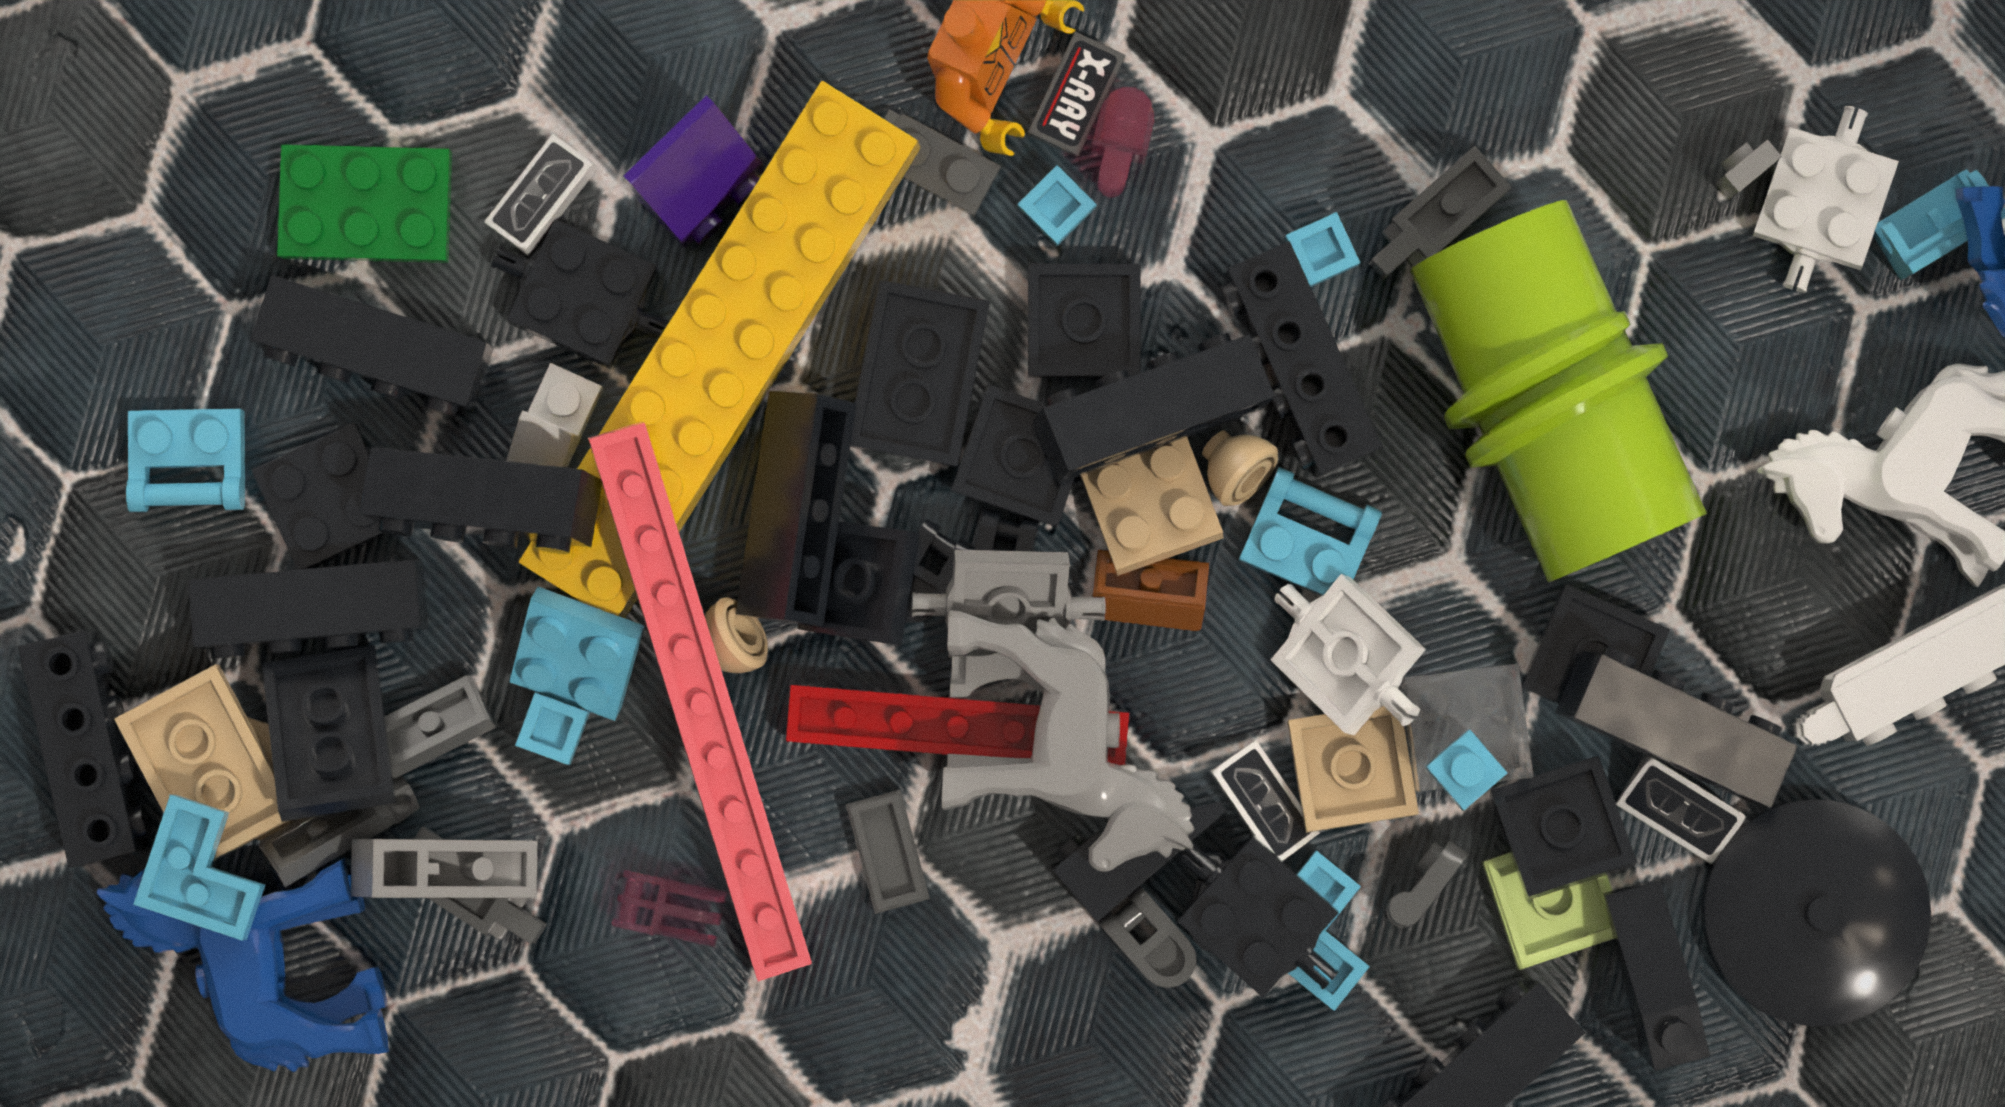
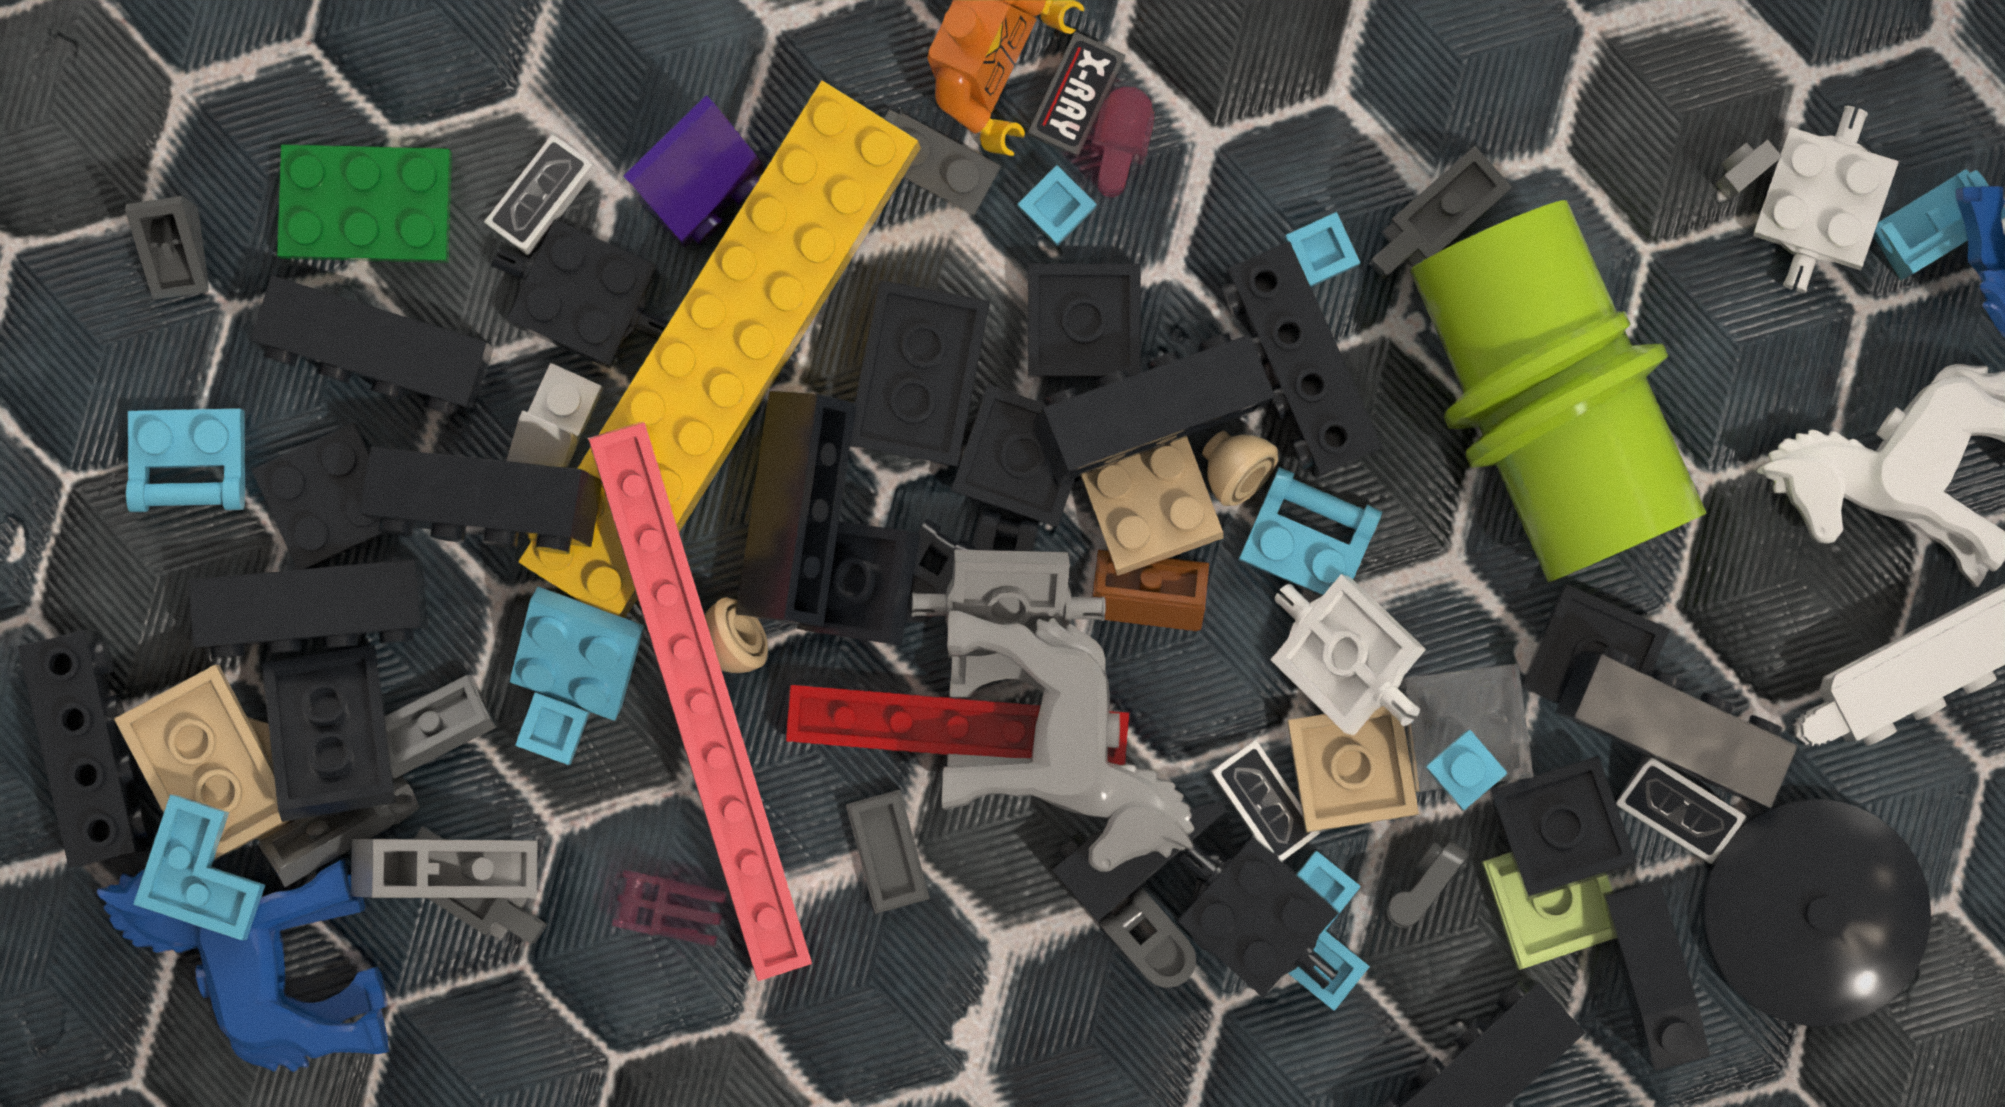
(169, 246): none -> dark grey slope

